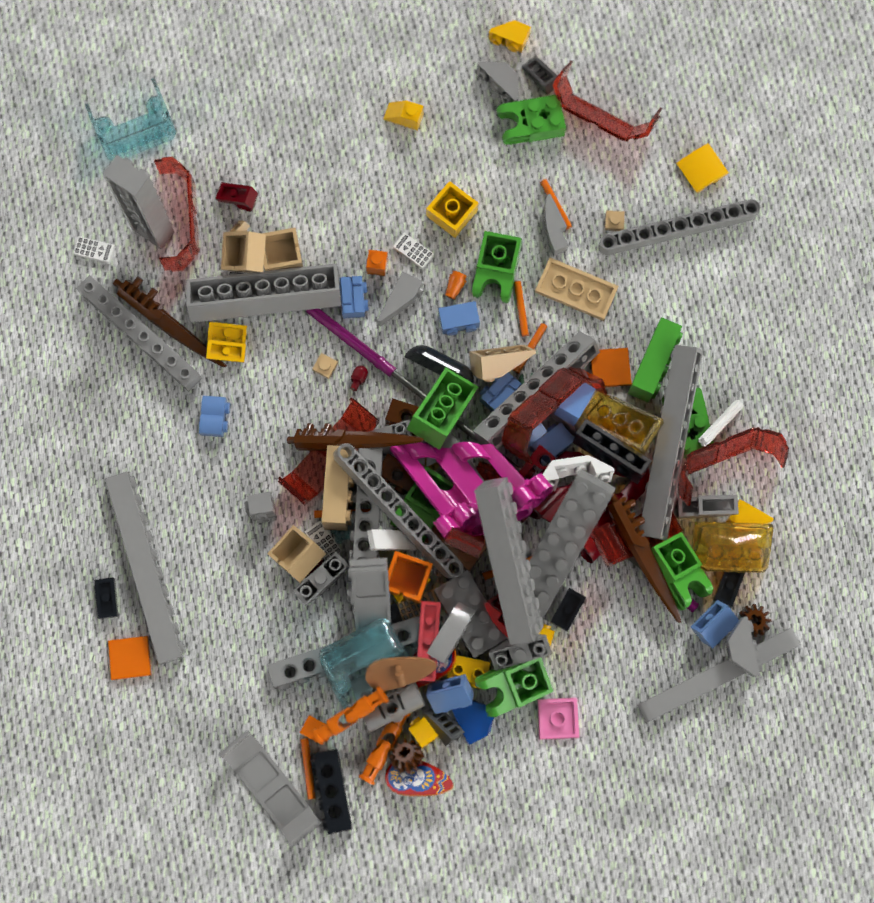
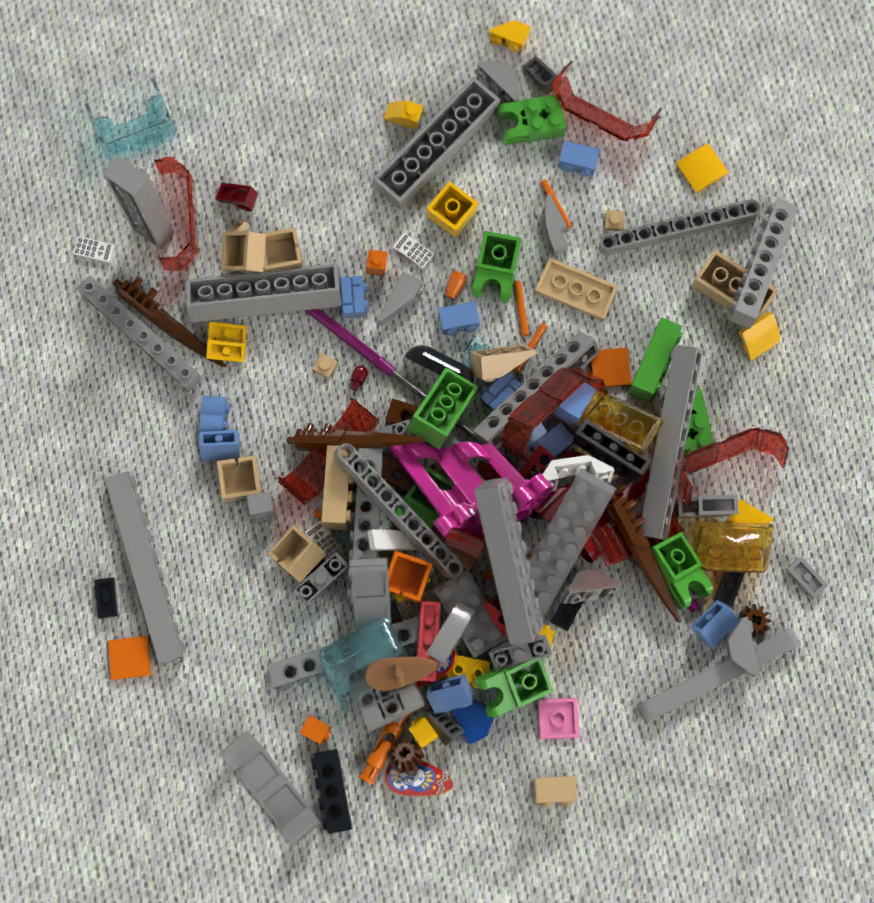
(219, 445): none -> medium blue brick
(239, 481): none -> tan piece
(308, 768): orange bar -> none
(360, 709): orange piece -> none
(436, 143): none -> light grey brick
(474, 345): none -> clear light blue plate
(555, 790): none -> tan piece
(578, 158): none -> medium blue brick
(590, 586): none -> light grey slope
(720, 423): white axle -> none
(721, 279): none -> tan brick
(760, 336): none -> yellow slope
(763, 263): none -> light grey brick
(806, 577): none -> light grey plate

